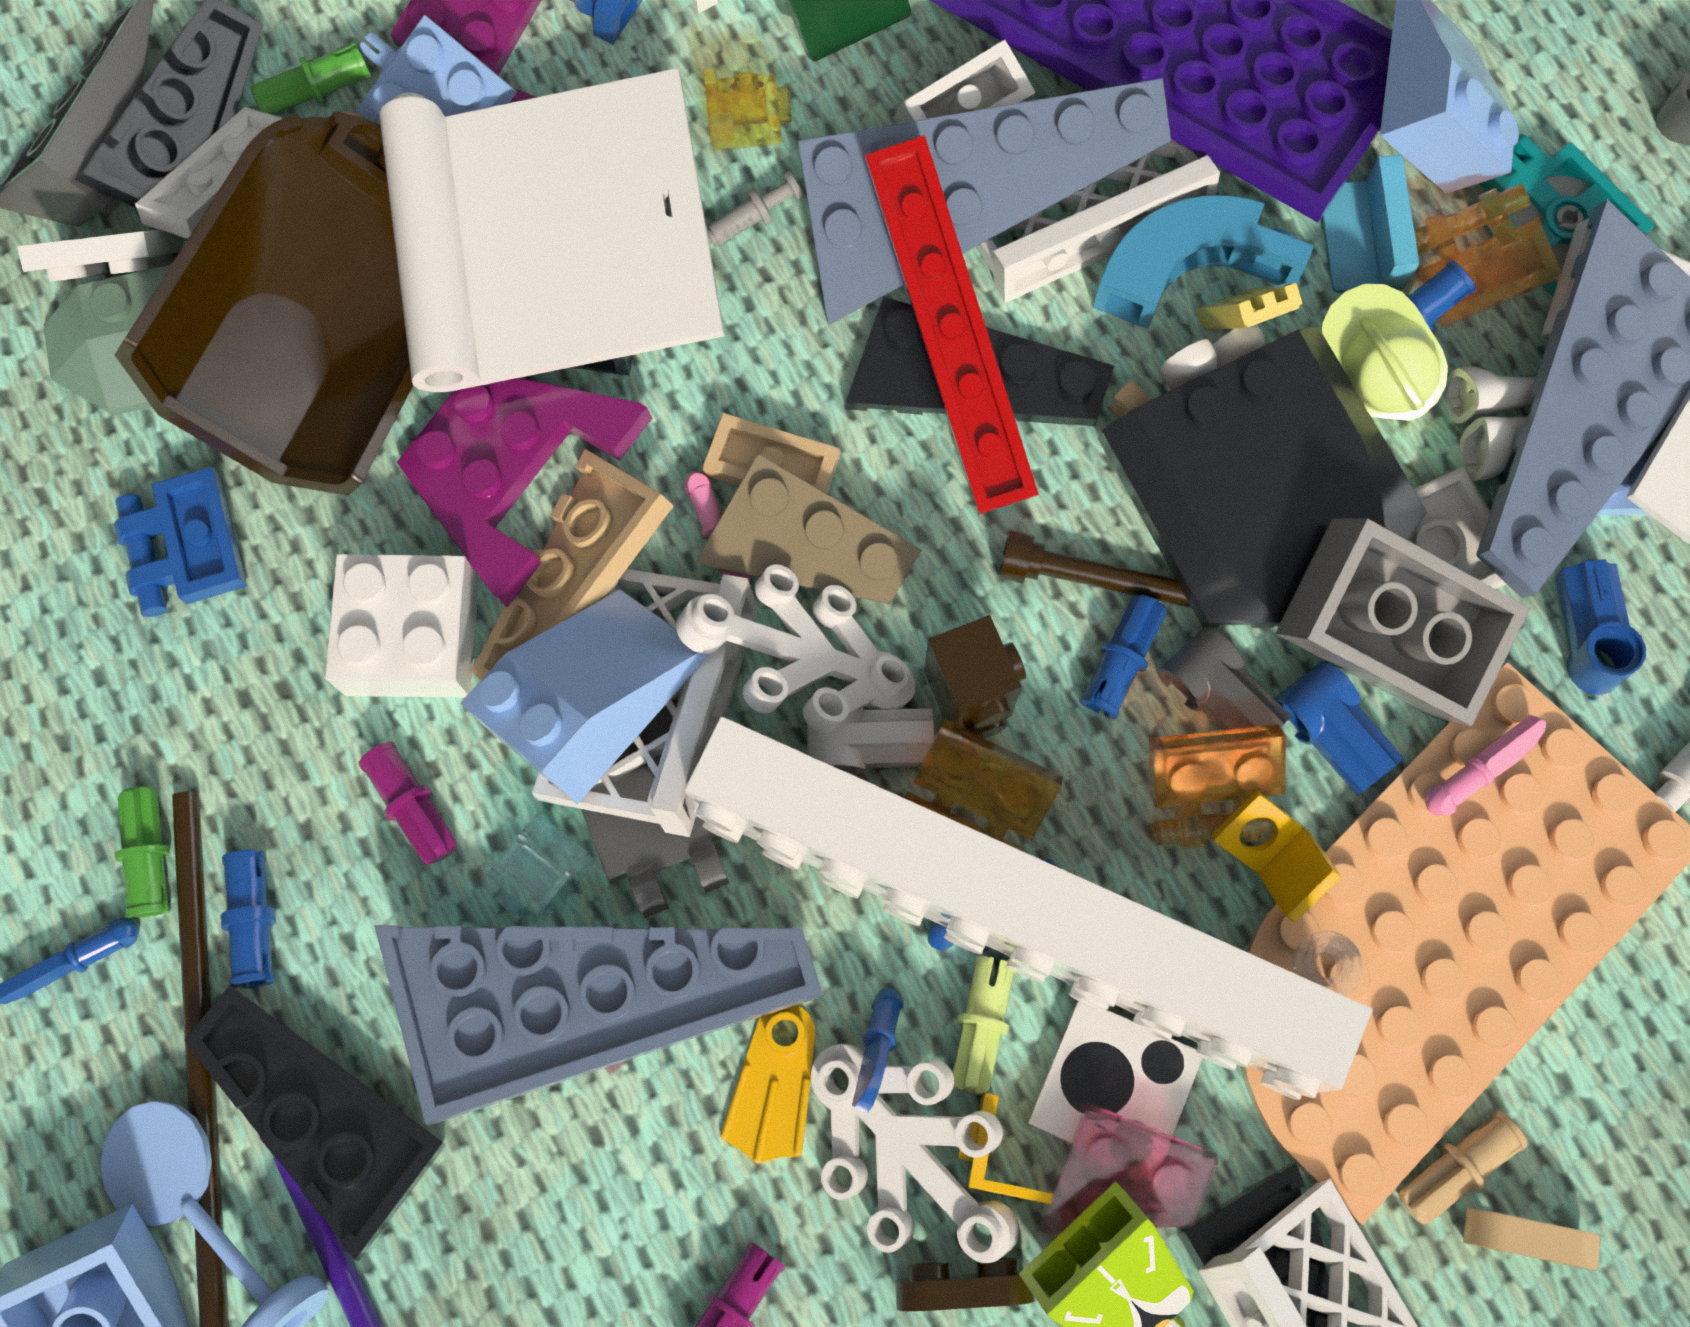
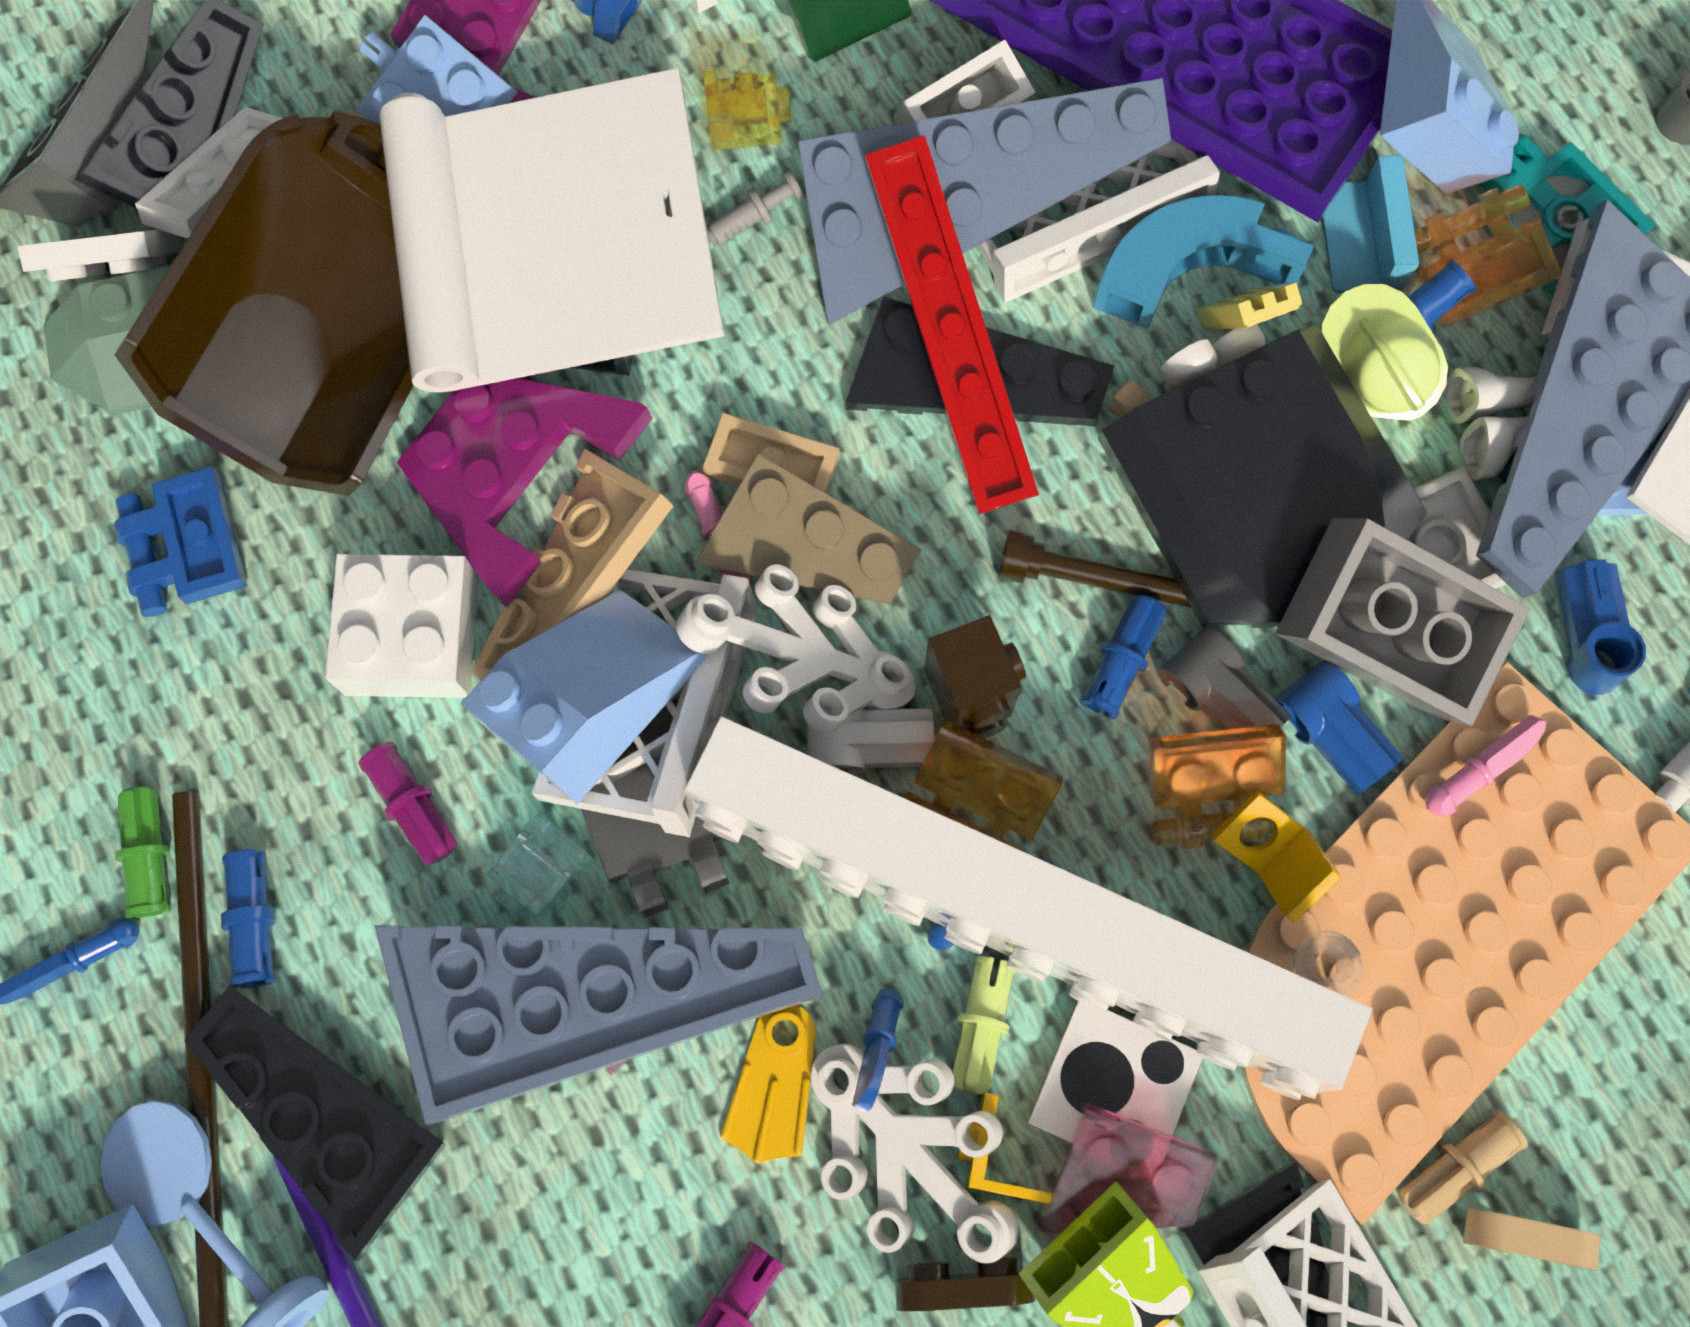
(311, 79): bright green axle -> none

